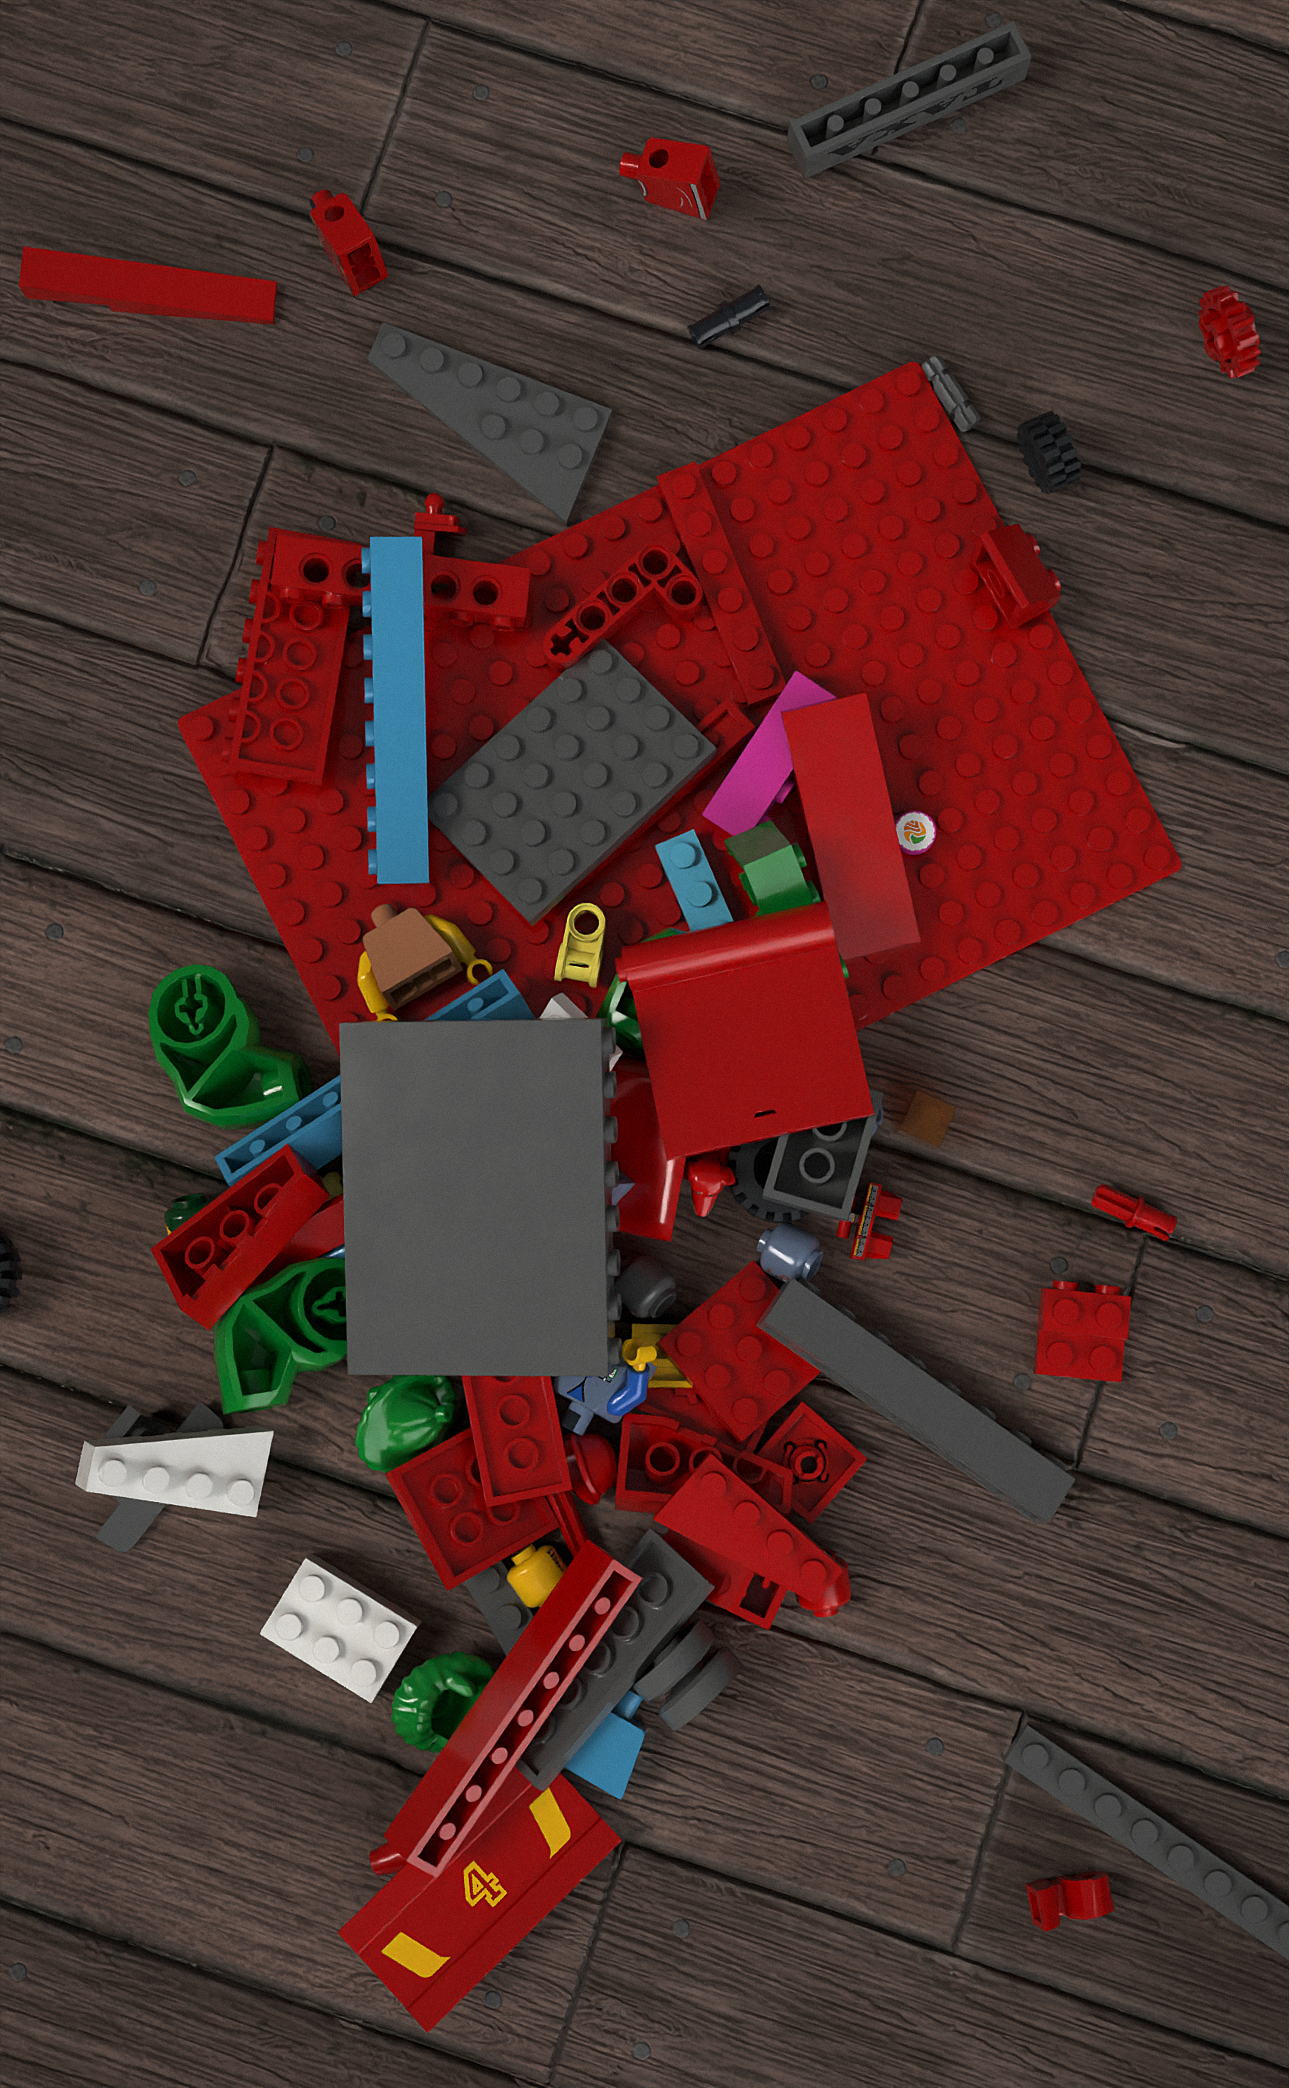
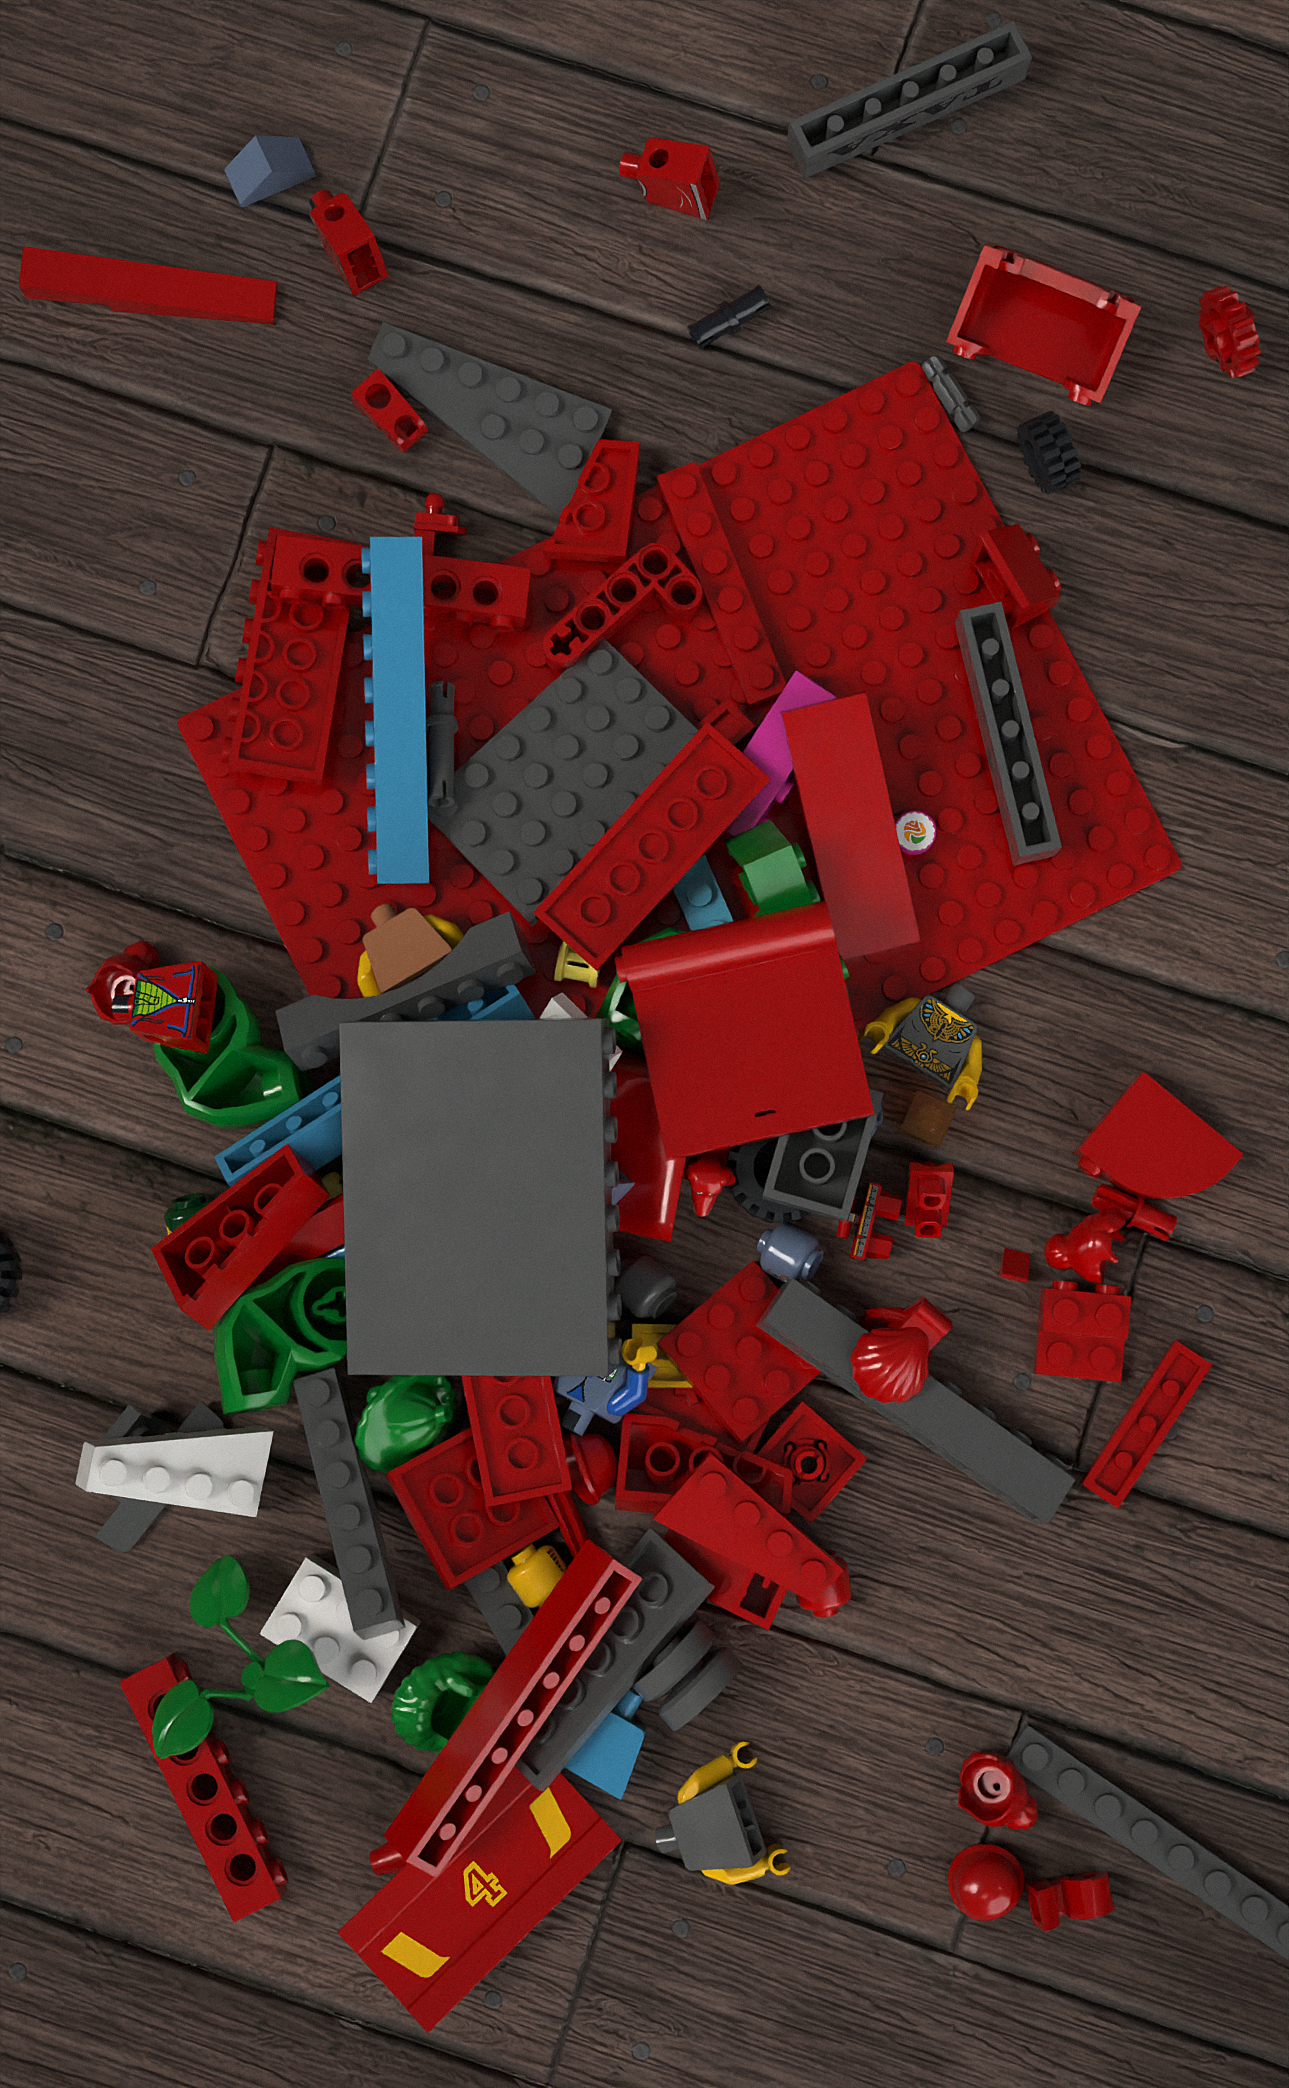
(118, 975): none -> red piece
(171, 1006): none -> red torso
(240, 1891): none -> red brick
(268, 167): none -> sand blue slope
(277, 1683): none -> green plant
(348, 1505): none -> dark grey brick
(388, 411): none -> red leg
(441, 729): none -> dark grey pin
(482, 962): none -> dark grey arch
(601, 509): none -> red wing
(652, 846): none -> red plate
(718, 1826): none -> dark grey torso
(895, 1355): none -> red animal
(928, 1198): none -> red hips
(933, 1041): none -> torso
(985, 1881): none -> red helmet
(994, 1808): none -> red piece
(1007, 733): none -> dark grey brick
(1015, 1265): none -> red piece
(1043, 321): none -> red windscreen
(1087, 1245): none -> red piece
(1145, 1423): none -> red plate
(1155, 1145): none -> red brick

